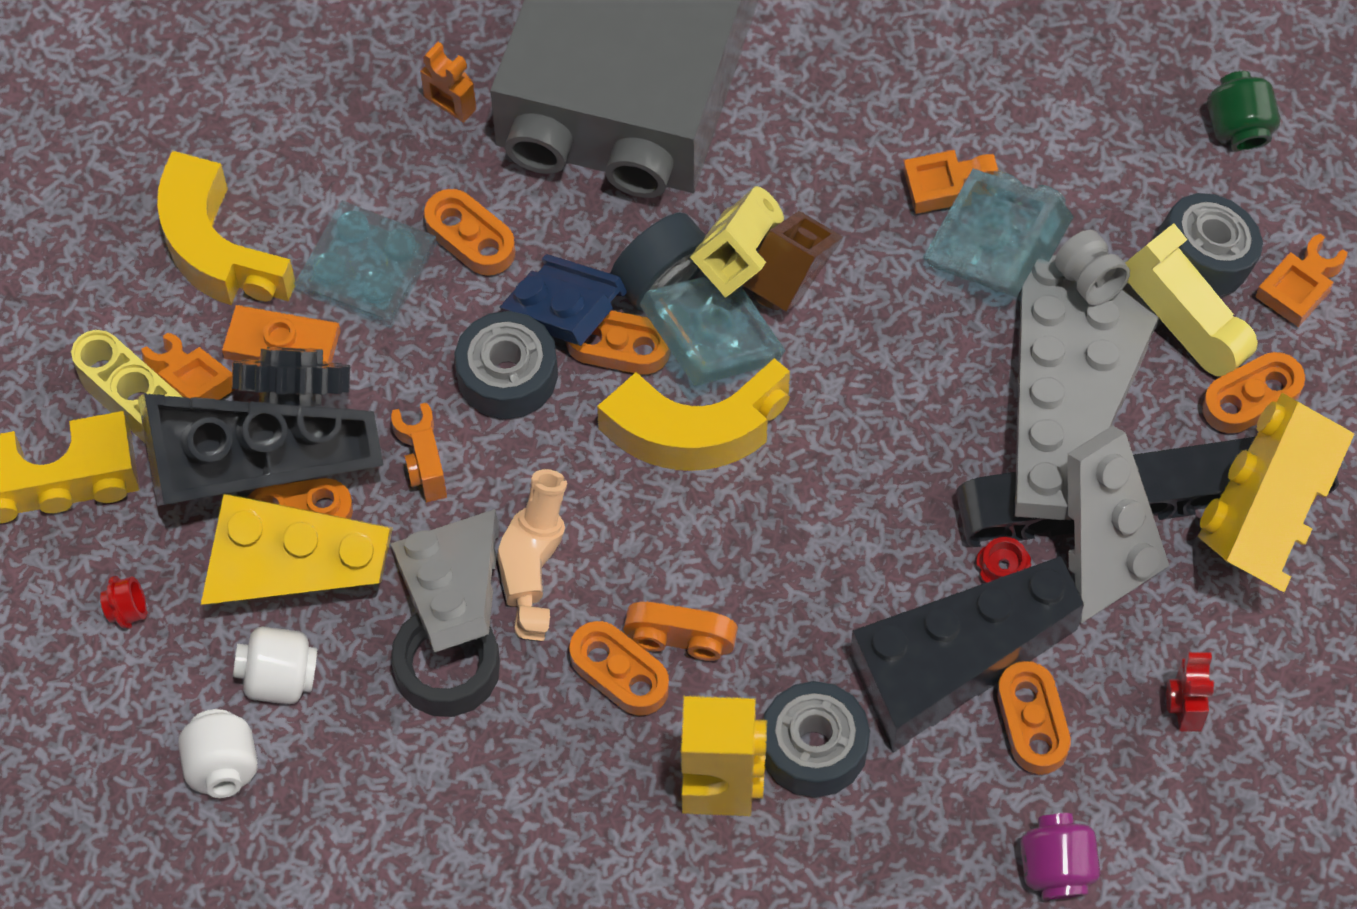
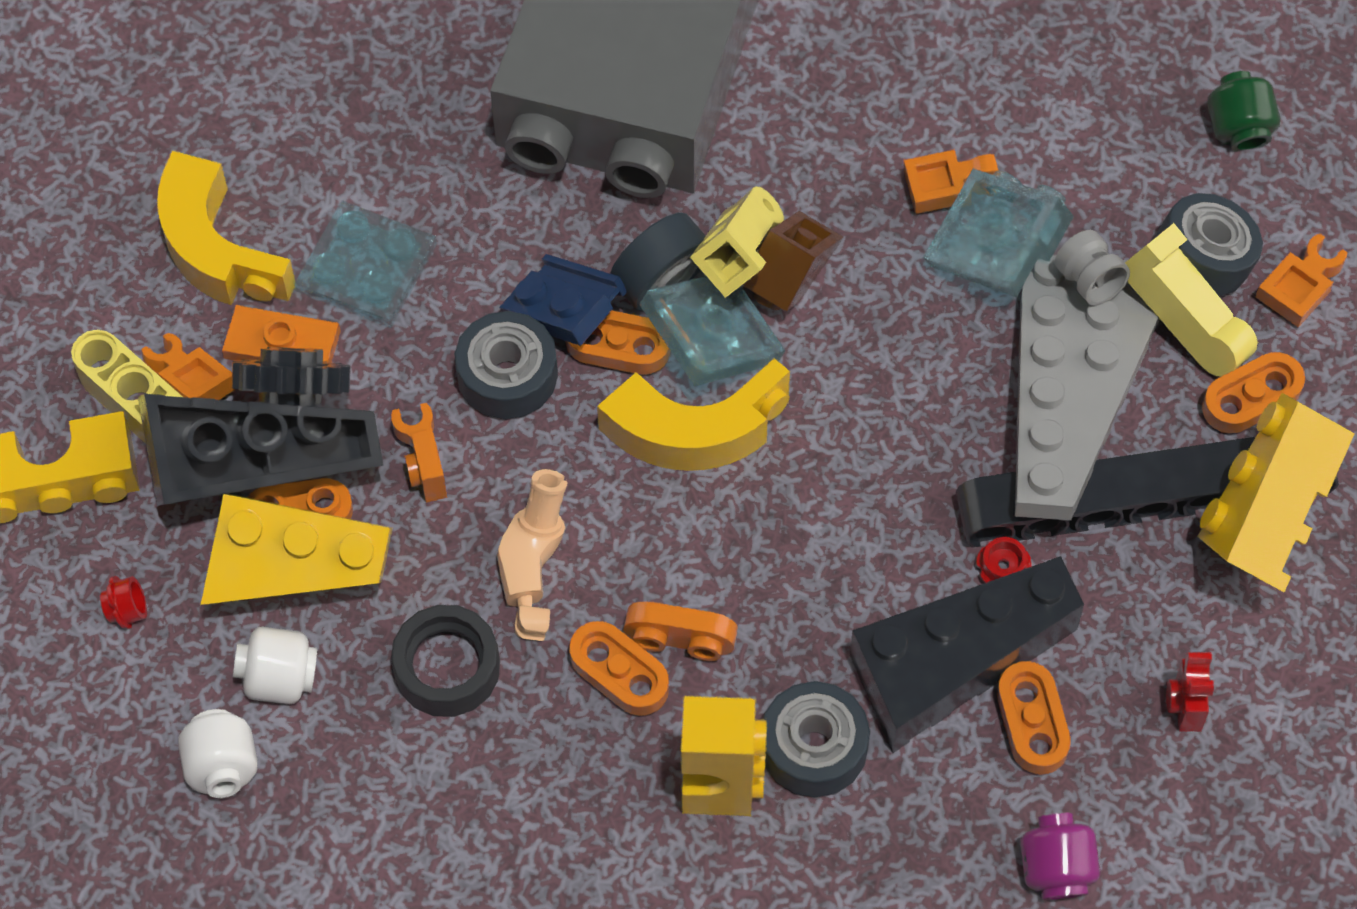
(447, 83): orange plate -> none
(451, 577): light grey wing -> none
(473, 233): orange plate -> none
(1113, 522): light grey wing -> none

